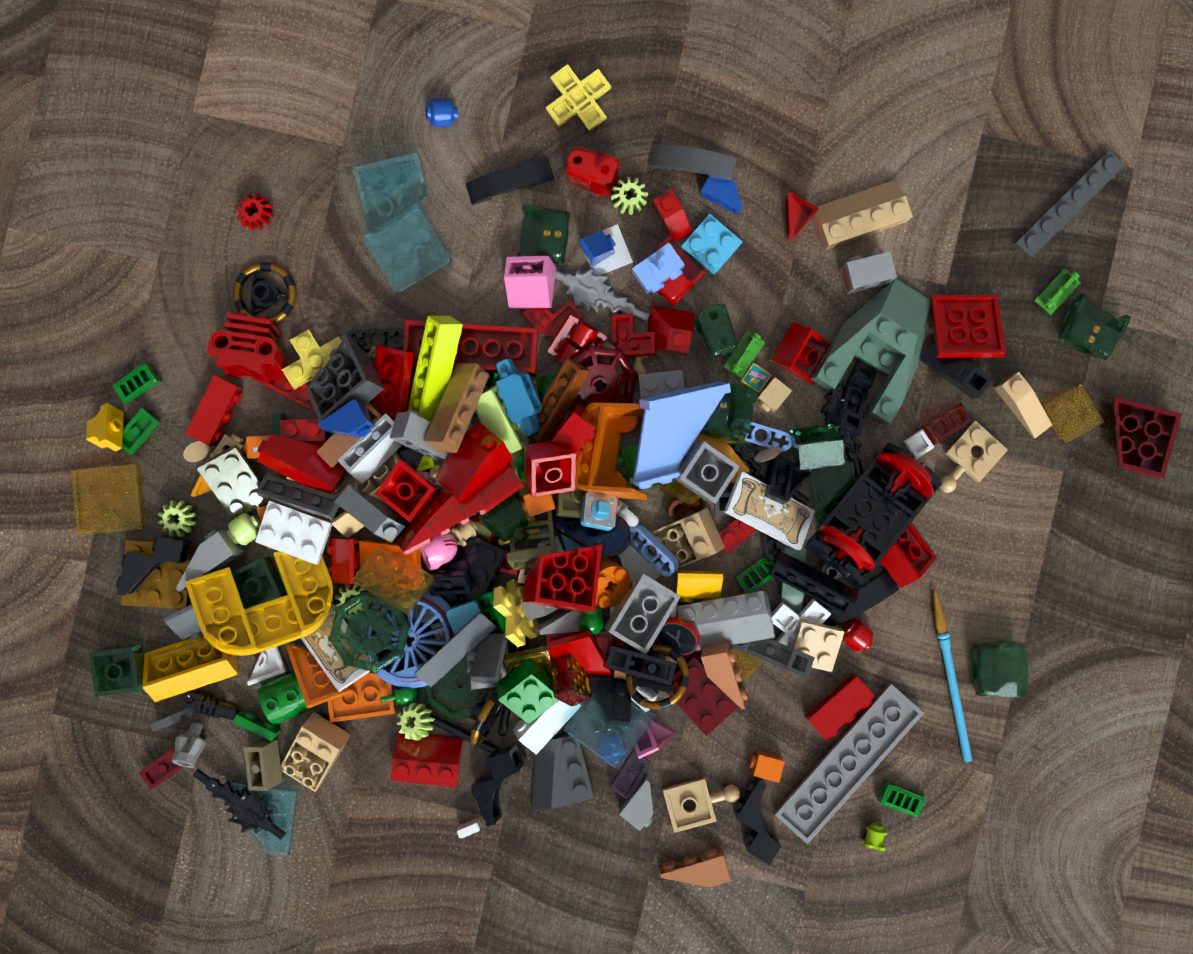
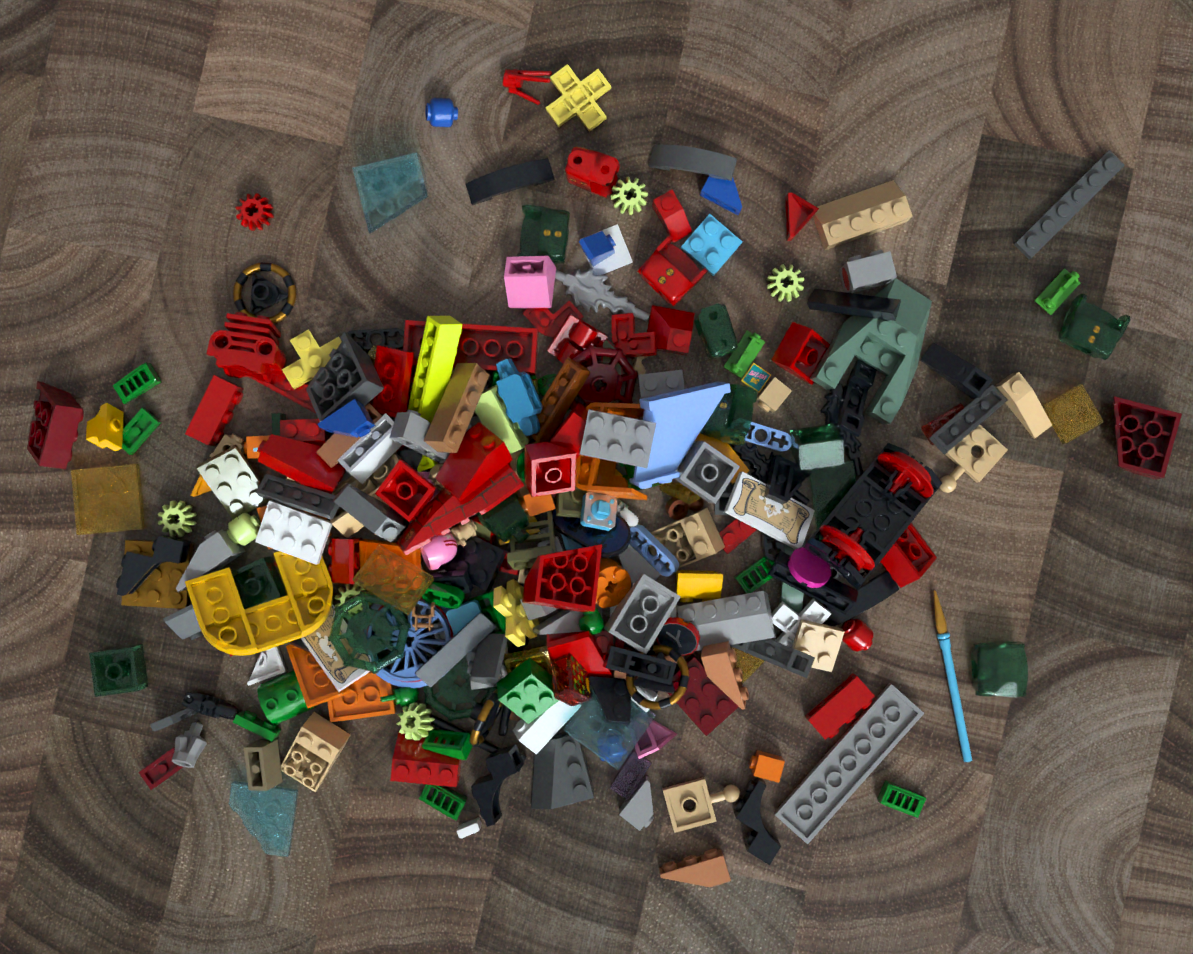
(55, 427): none -> dark red wedge
(185, 667): yellow slope -> none
(196, 451): tan sticker -> none
(246, 808): black piece -> none
(407, 249): clear light blue plate -> none
(429, 625): none -> medium nougat piece
(443, 595): none -> green beam
(447, 810): none -> green slope
(459, 750): none -> green slope
(514, 79): none -> red plant
(618, 438): none -> light grey plate
(658, 268): light blue brick -> none
(767, 454): tan sticker -> none
(791, 289): none -> yellowish green gear
(809, 568): none -> dark pink tile
(854, 304): none -> black slope
(875, 837): lime brick -> none
(918, 444): white tile -> none
(967, 326): red plate -> none
(968, 419): none -> dark grey plate

